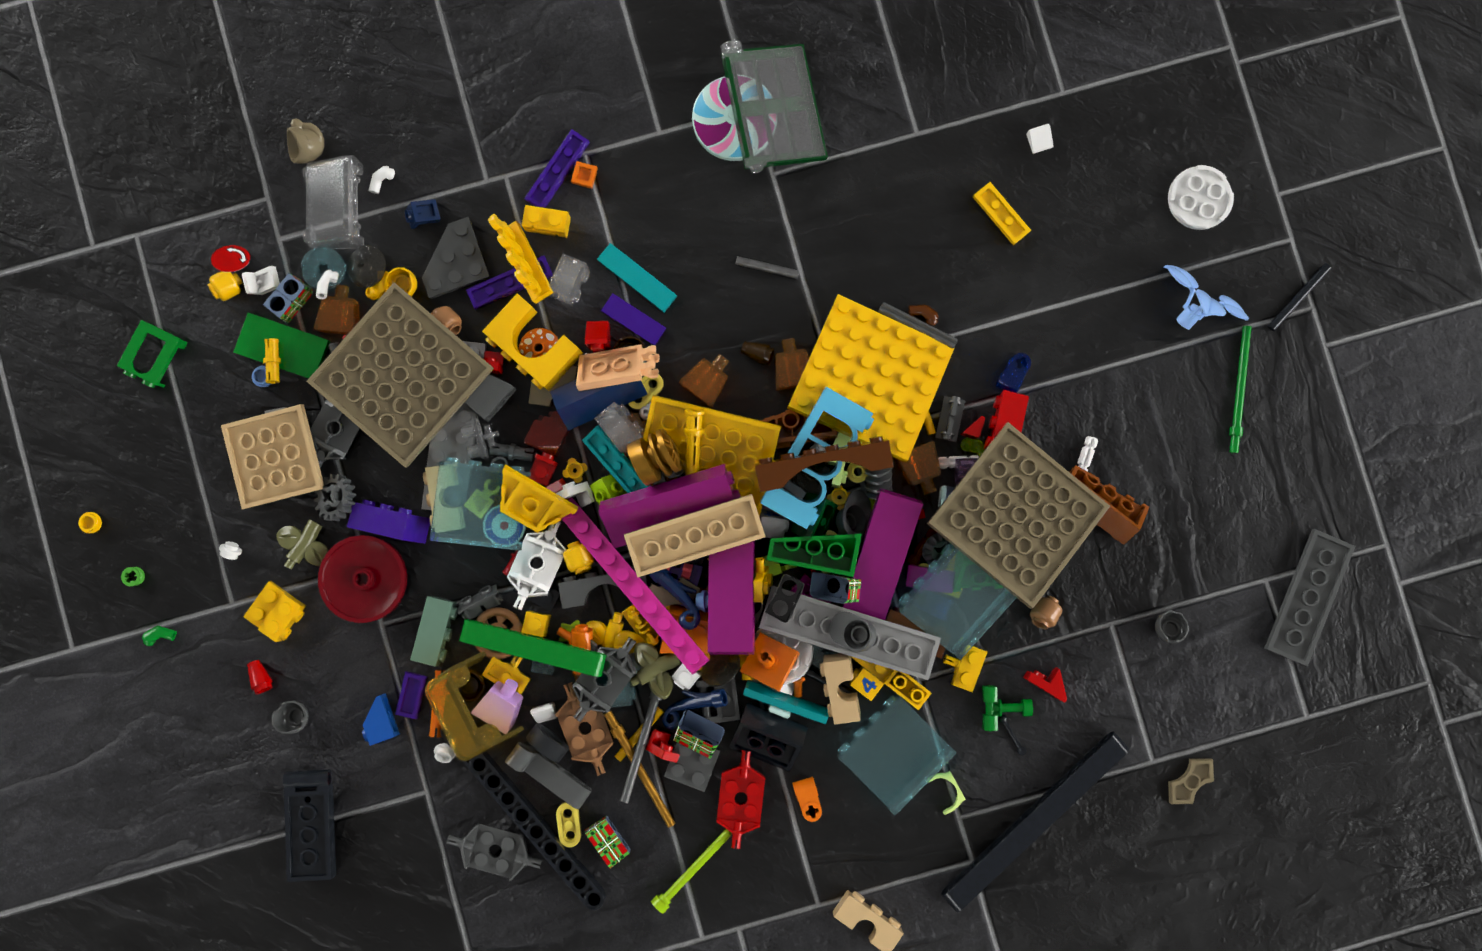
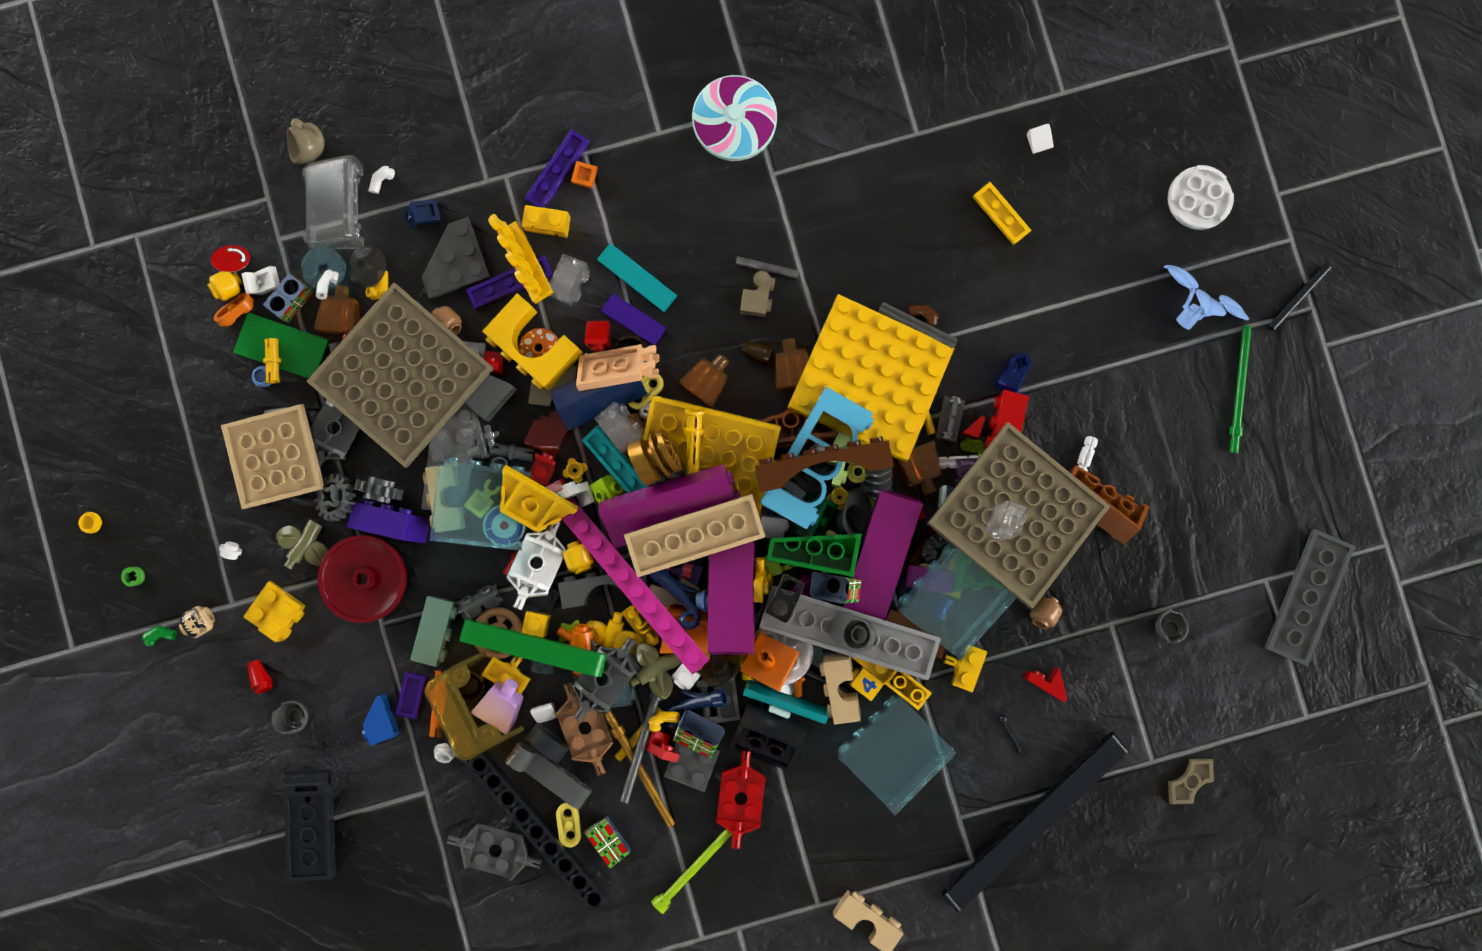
(155, 375): green panel -> none
(196, 621): none -> tan head
(227, 314): none -> orange plate
(378, 489): none -> dark grey gear
(403, 278): yellow hair -> none
(664, 716): none -> yellow arm
(757, 302): none -> dark tan brick
(773, 105): clear door -> none
(808, 795): orange piece -> none
(960, 797): yellowish green cap -> none
(995, 707): green bar -> none
(1006, 520): none -> clear brick

